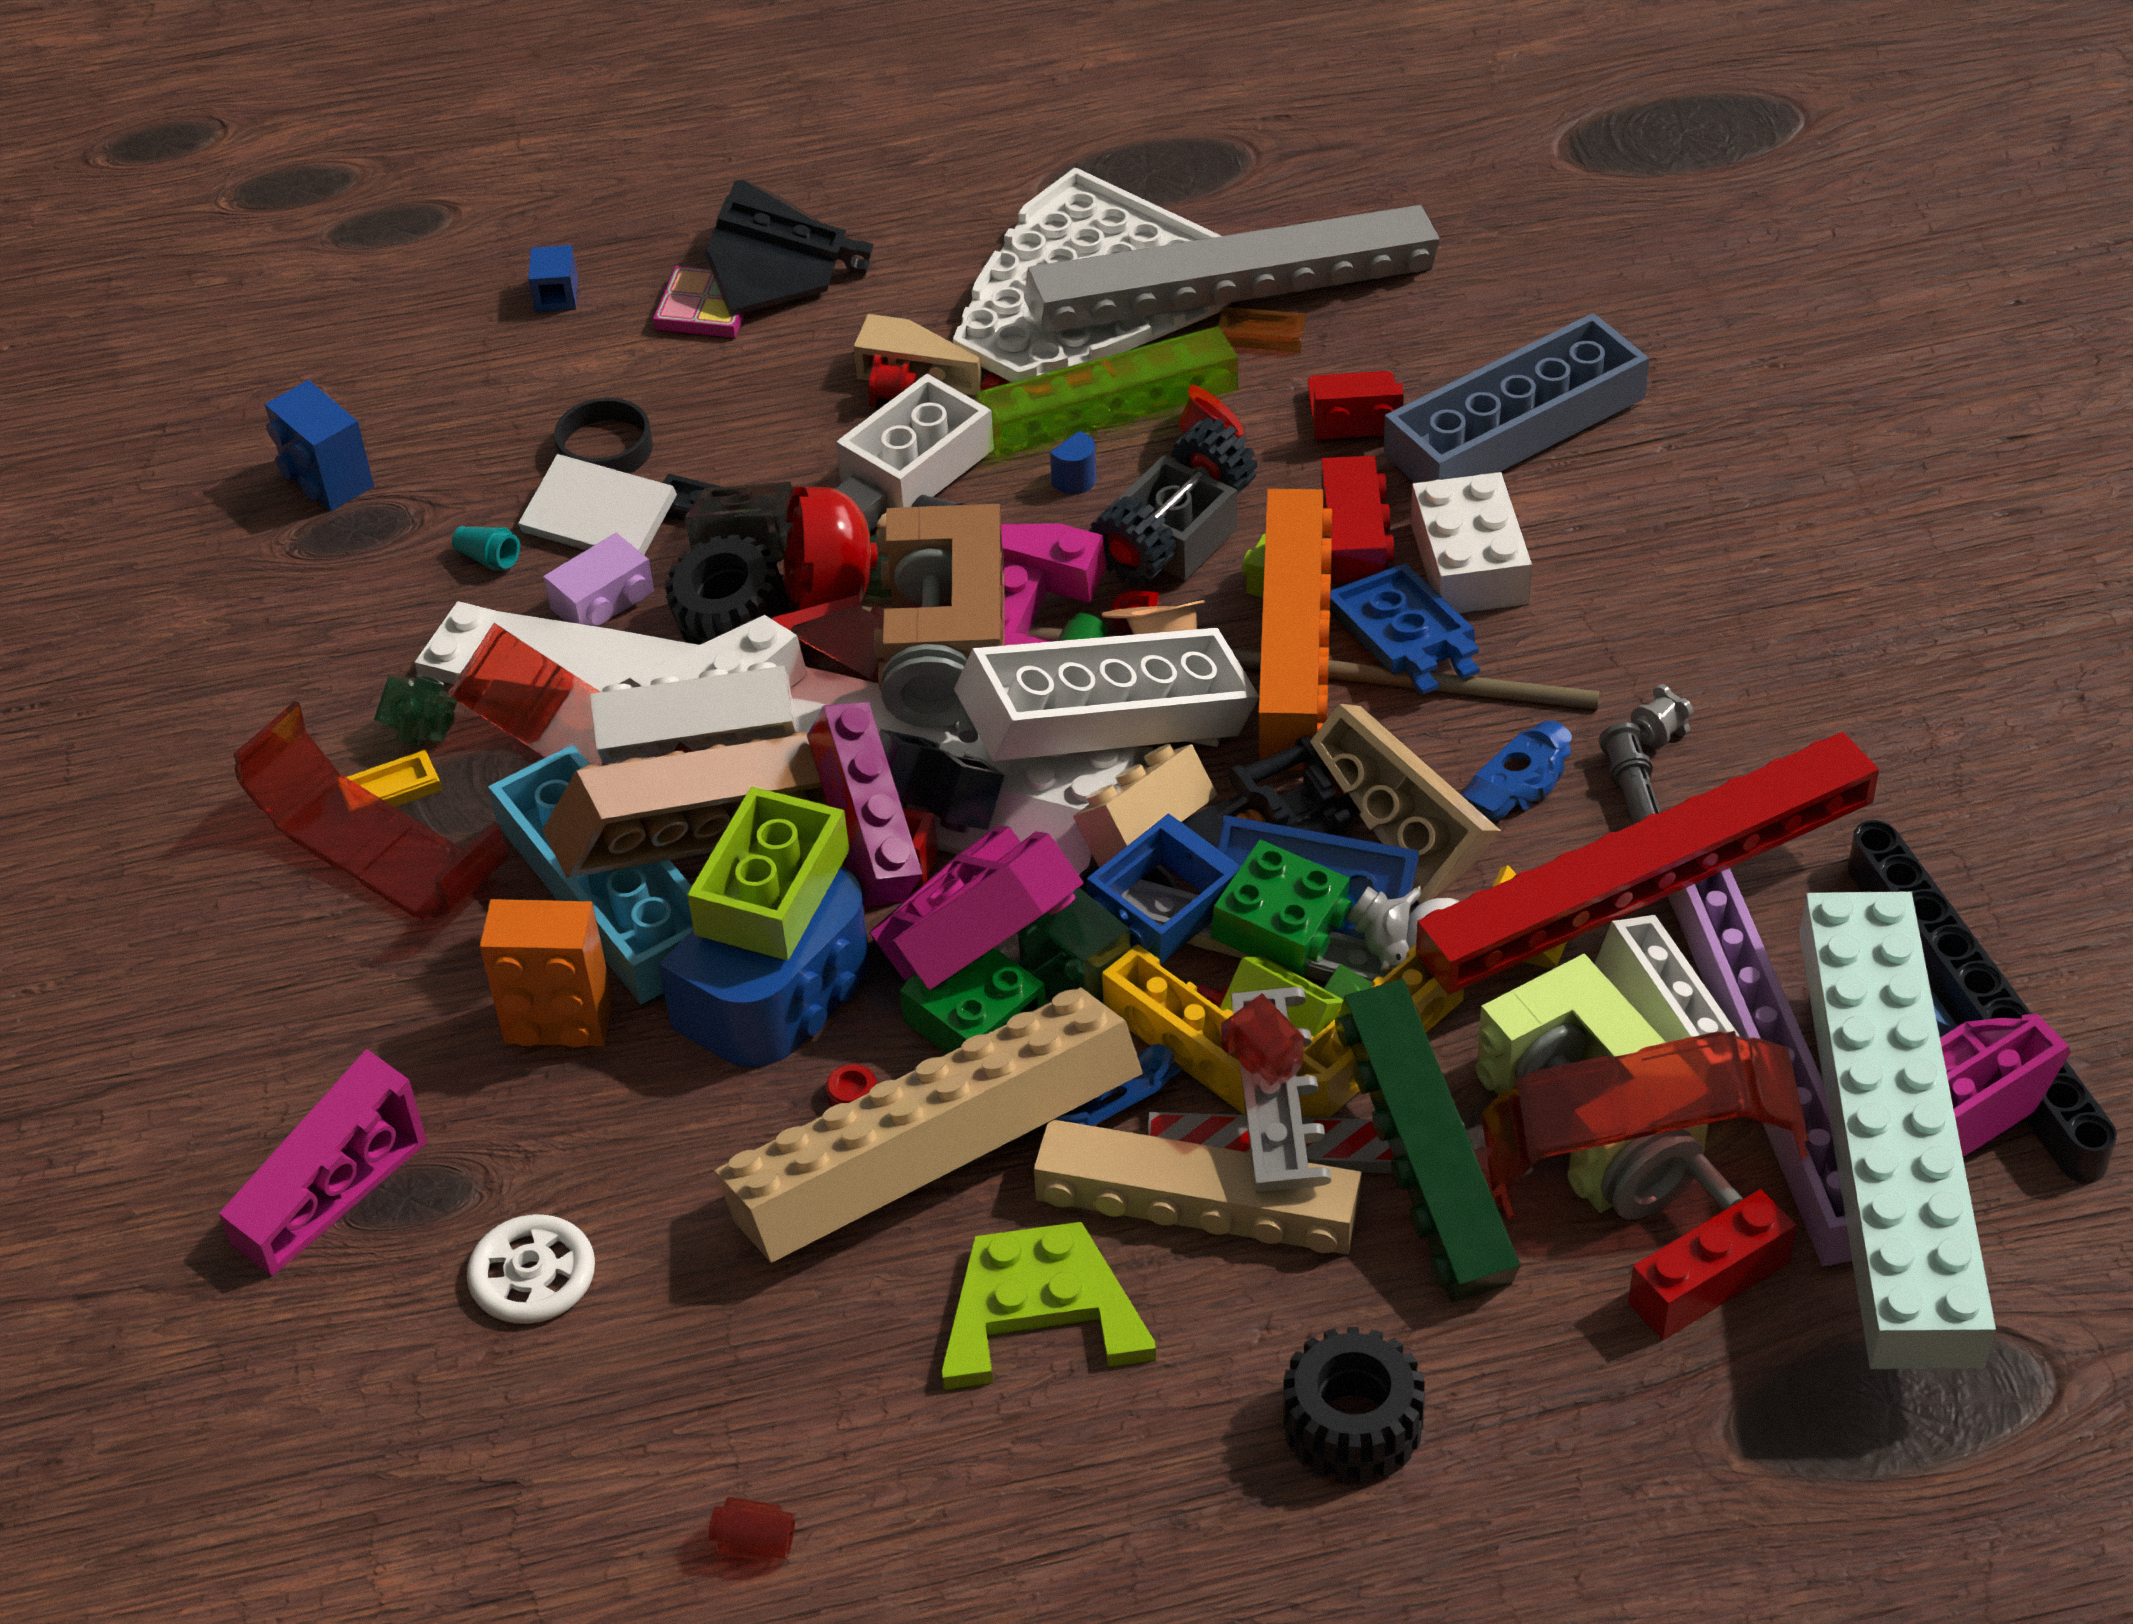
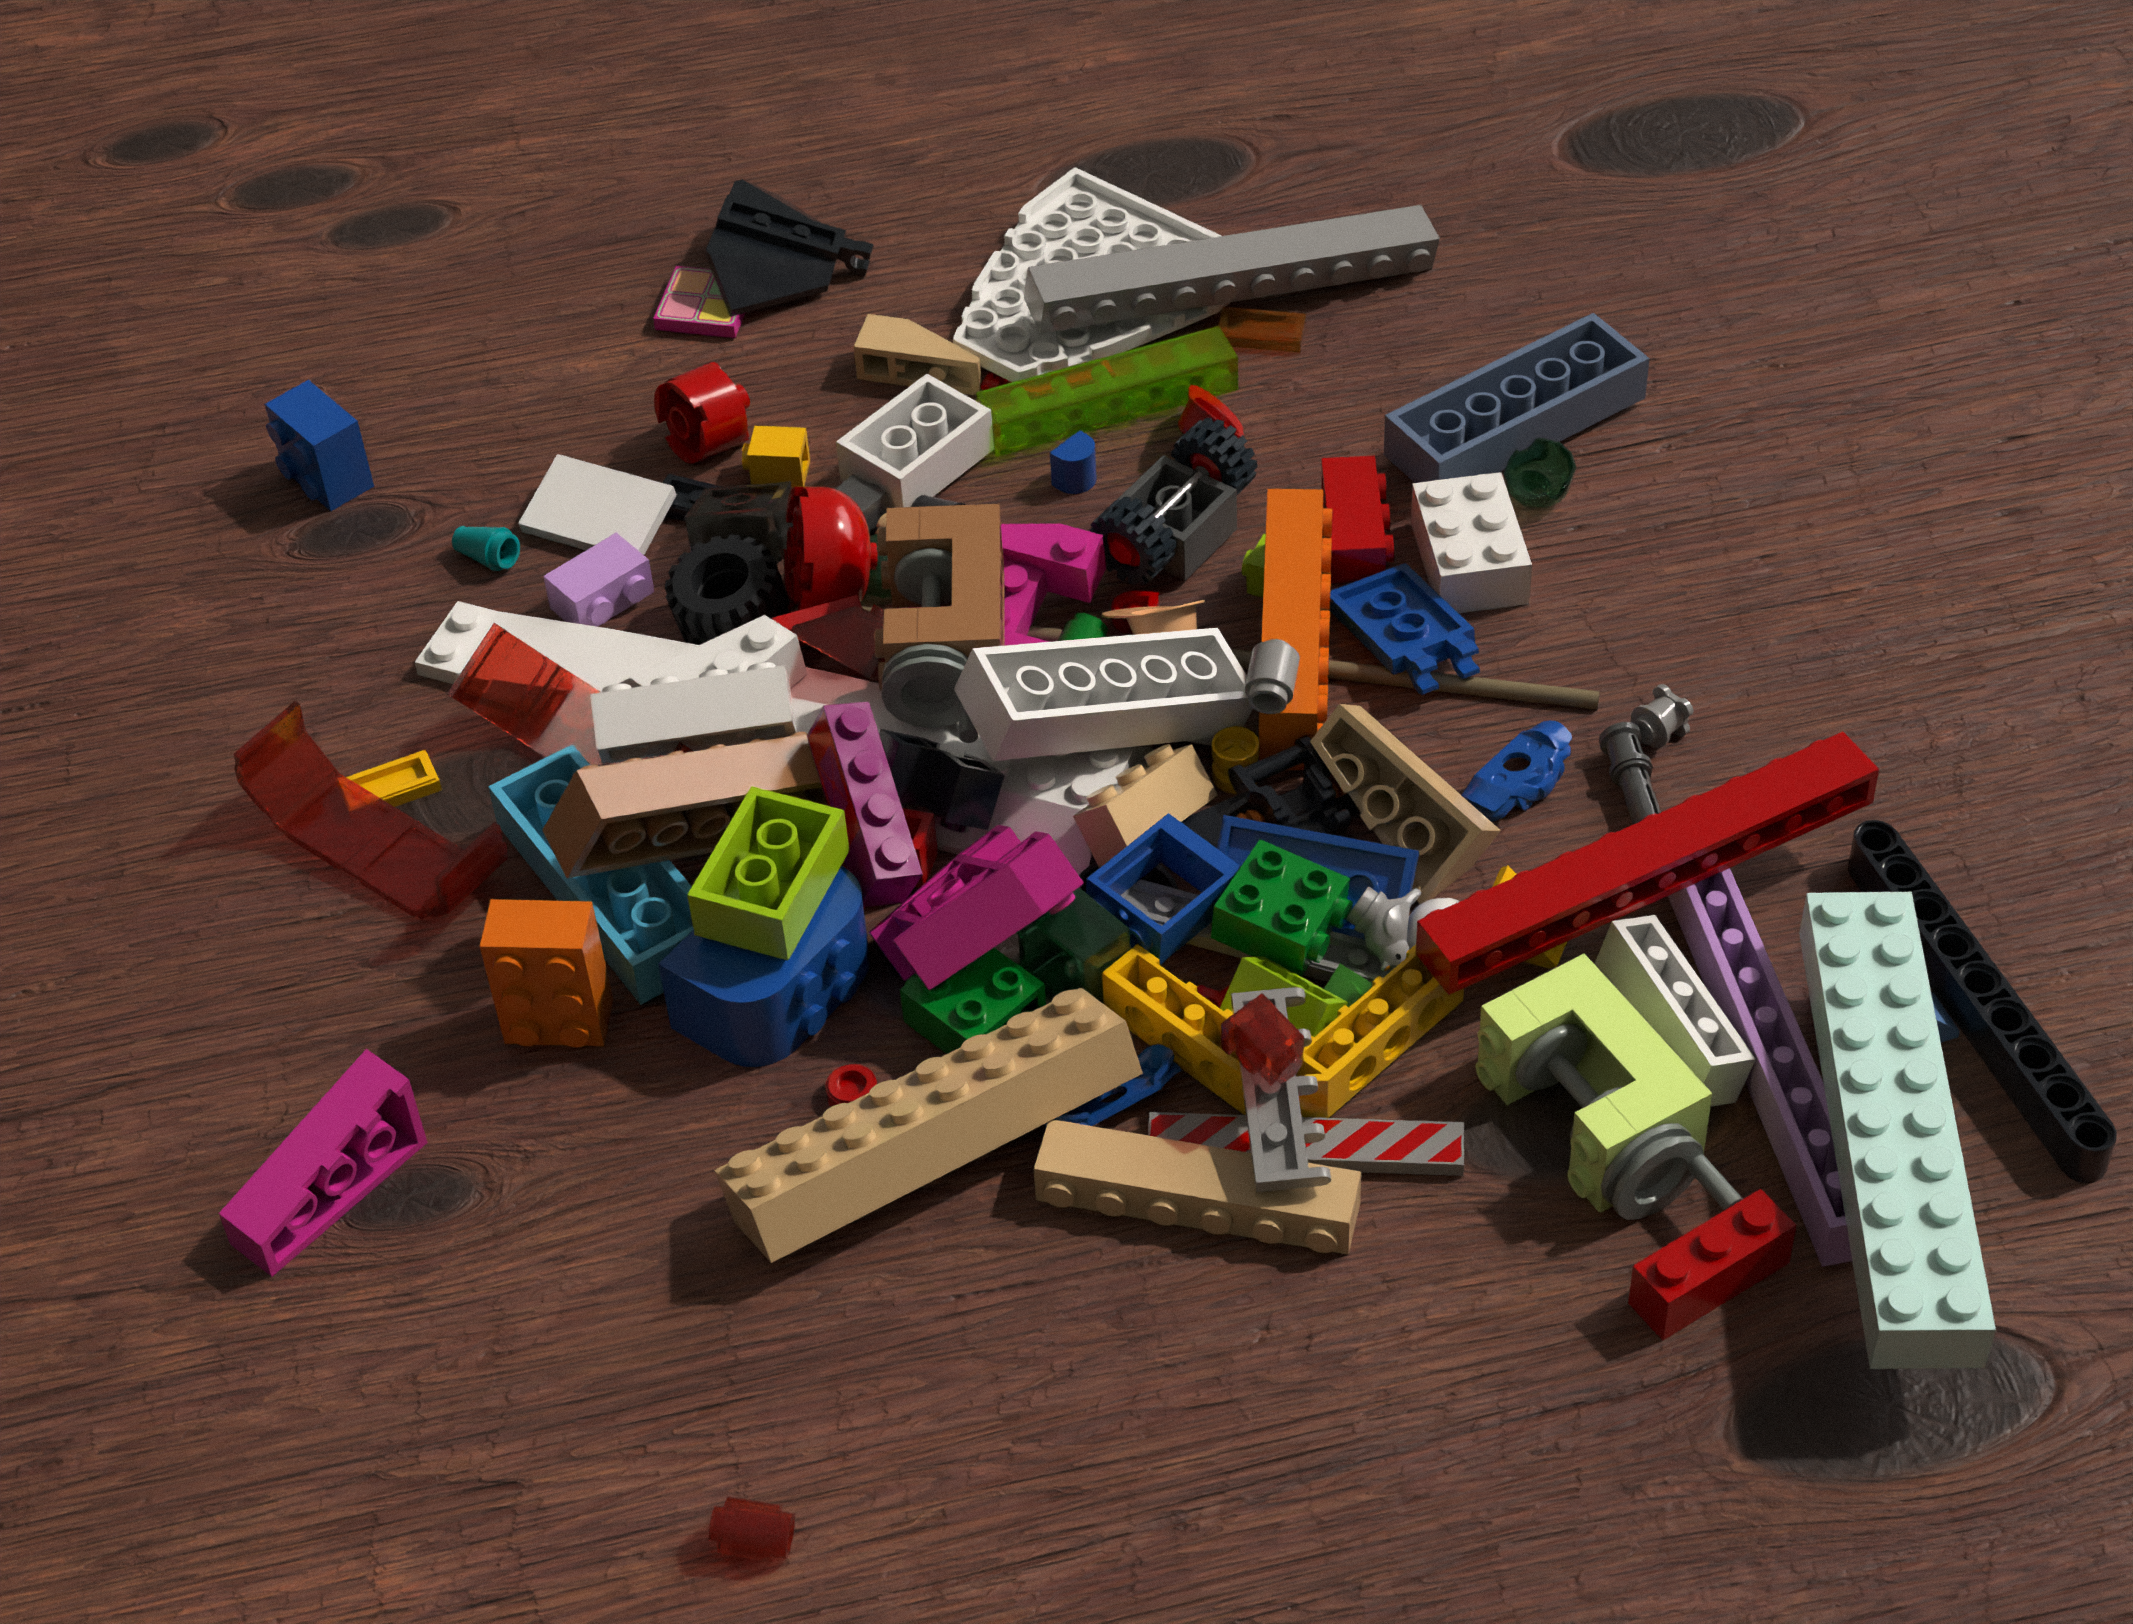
(416, 709): clear green brick -> none
(542, 1301): white plate -> none
(553, 278): blue brick -> none
(602, 410): black tyre -> none
(702, 412): none -> red brick
(777, 455): none -> yellow brick
(888, 380): red brick -> none
(1039, 1282): lime wing -> none
(1230, 748): none -> yellow wheel
(1271, 676): none -> light grey brick
(1349, 1442): black tyre -> none
(1352, 403): red bracket -> none
(1427, 1141): dark green brick -> none
(1540, 473): none -> clear green hair
(1638, 1097): clear red windscreen -> none
(1999, 1073): dark pink wedge -> none

